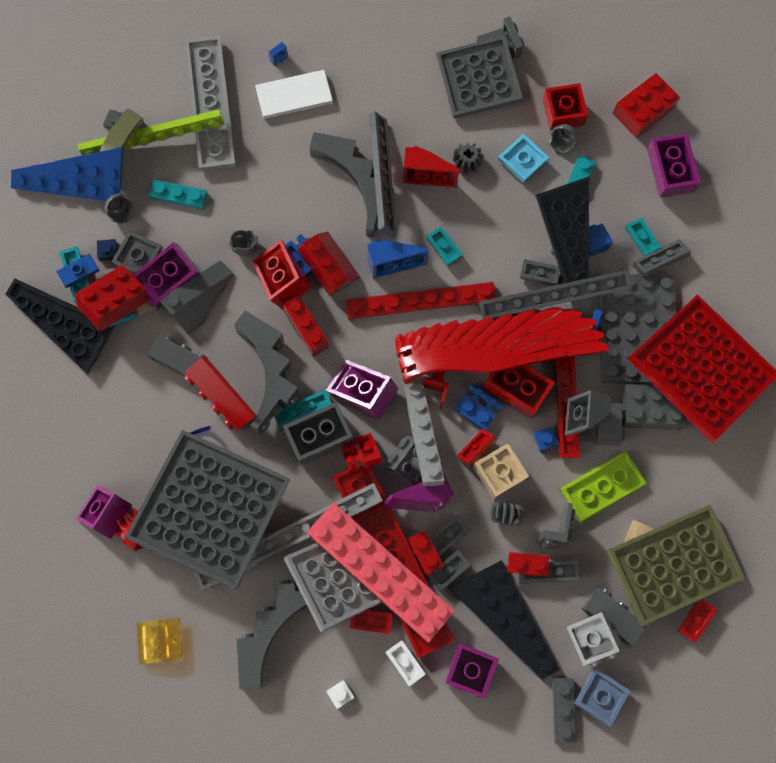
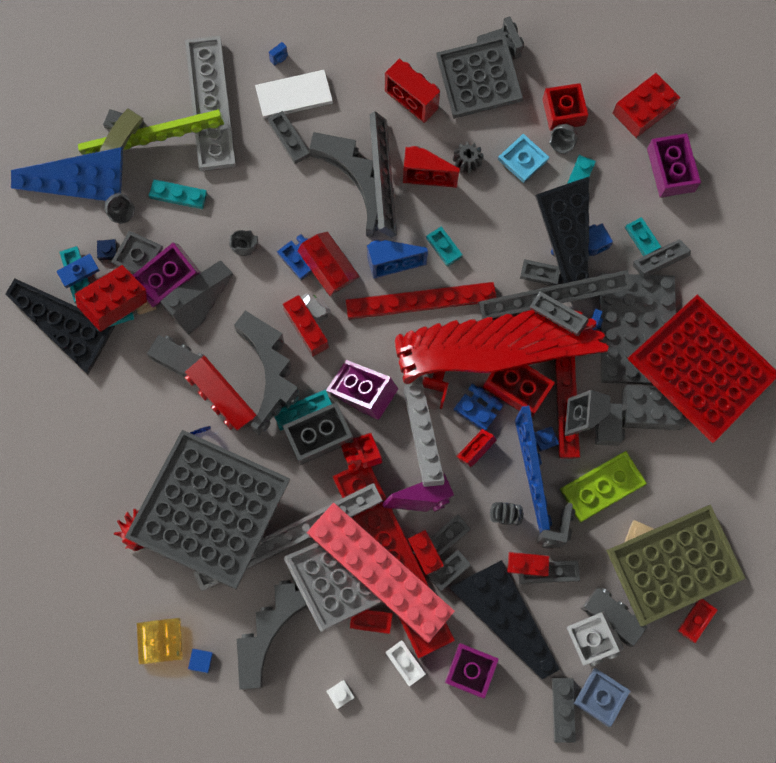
(103, 511): magenta slope -> none
(200, 660): none -> blue tile
(280, 274): red slope -> none
(288, 137): none -> dark grey plate
(317, 307): none -> light grey rock
(405, 461): dark grey bracket -> none
(412, 90): none -> red brick
(500, 471): tan piece -> none
(532, 463): none -> blue wing
(559, 313): none -> dark grey plate

